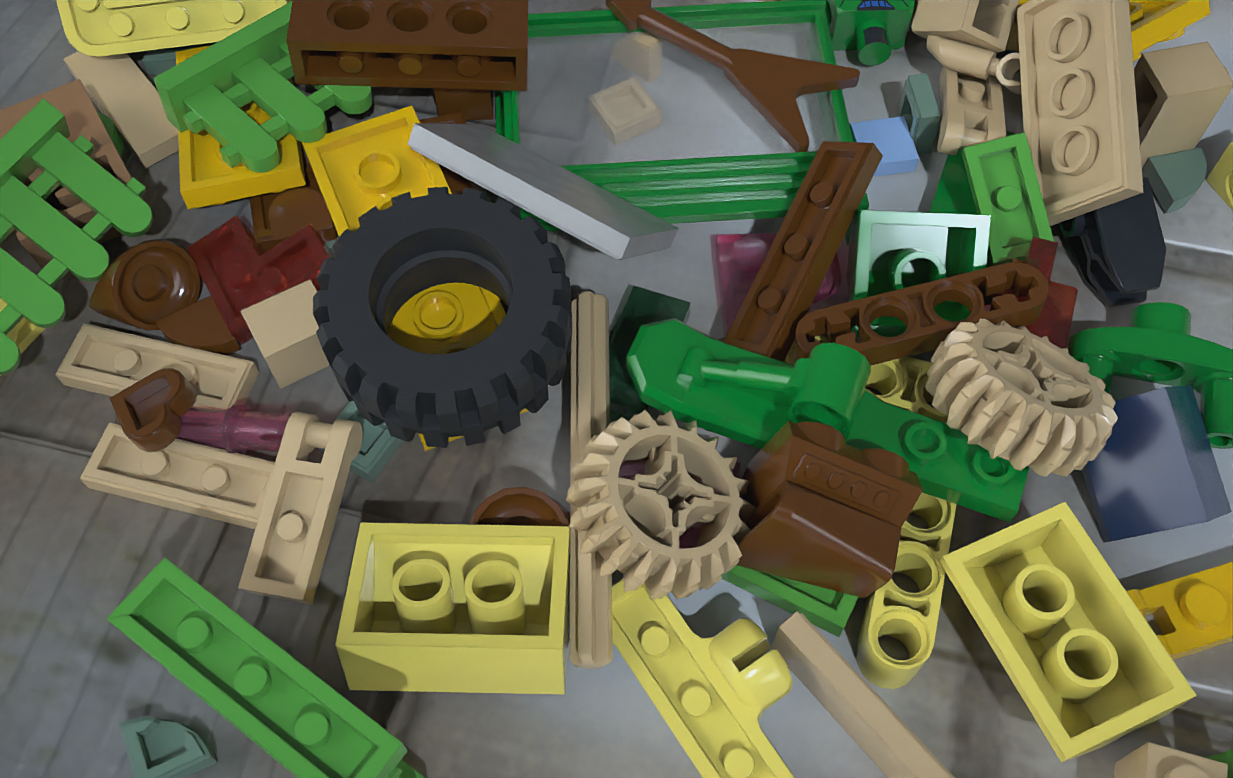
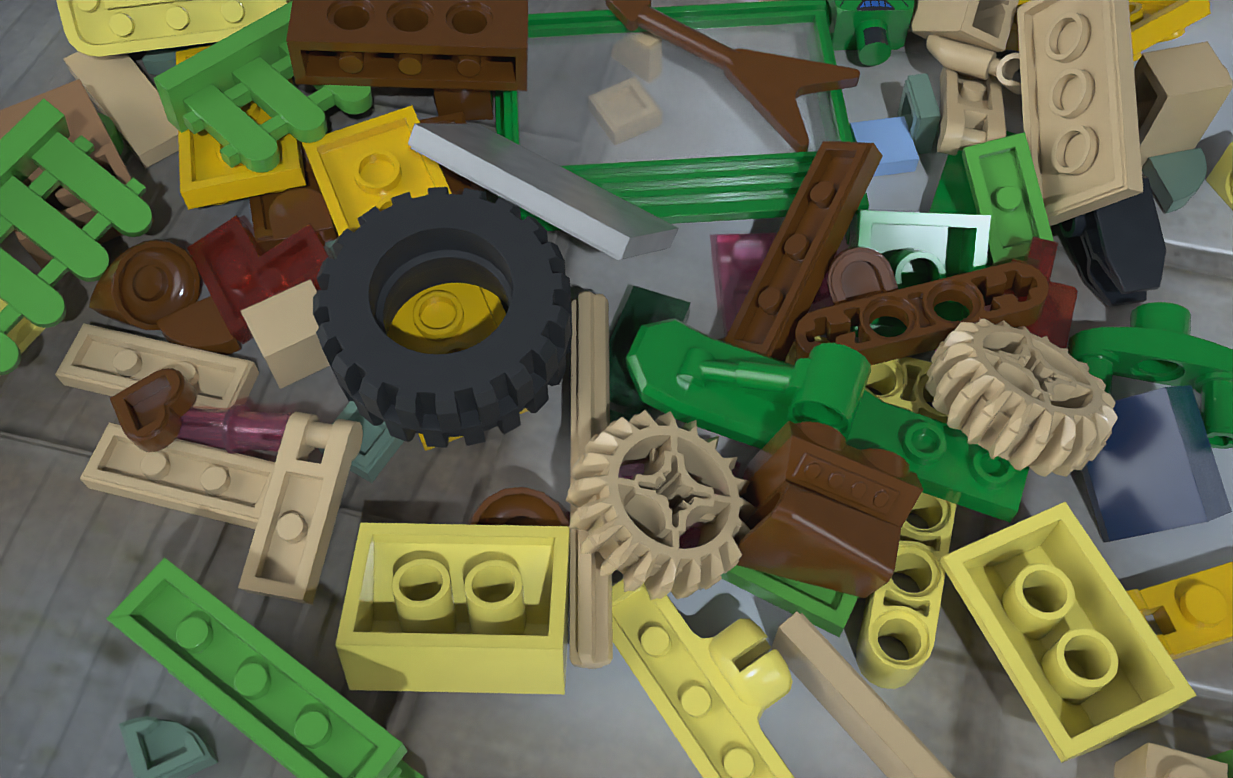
(859, 274): none -> reddish brown tile

